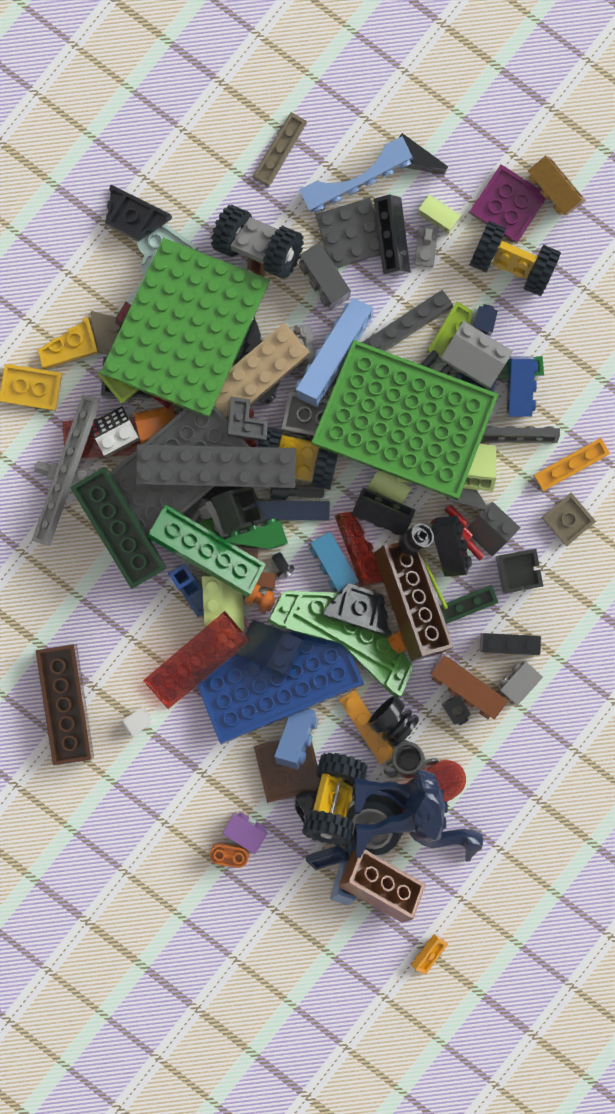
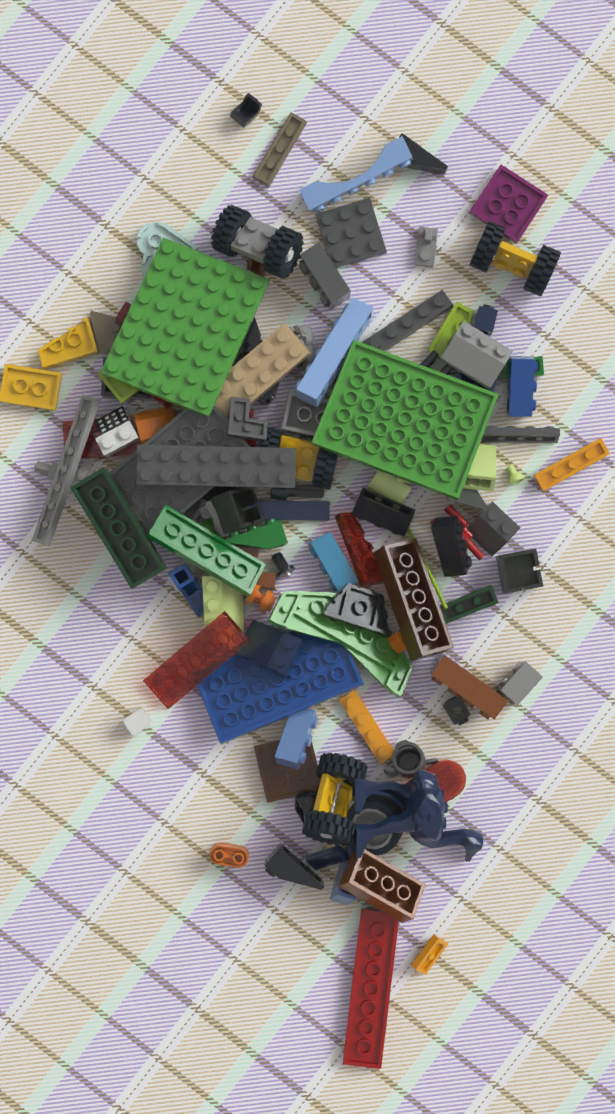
(64, 704): reddish brown brick -> none
(133, 215): black wing -> none
(245, 832): medium lavender brick -> none
(246, 111): none -> black bracket
(290, 868): none -> black slope
(370, 989): none -> red plate
(392, 235): black brick -> none
(396, 724): black wheel -> none
(416, 539): black wheel -> none
(439, 214): yellowish green brick -> none
(510, 644): black brick -> none
(515, 478): none -> yellowish green piece
(555, 186): pearl gold slope -> none
(568, 519): dark tan plate -> none

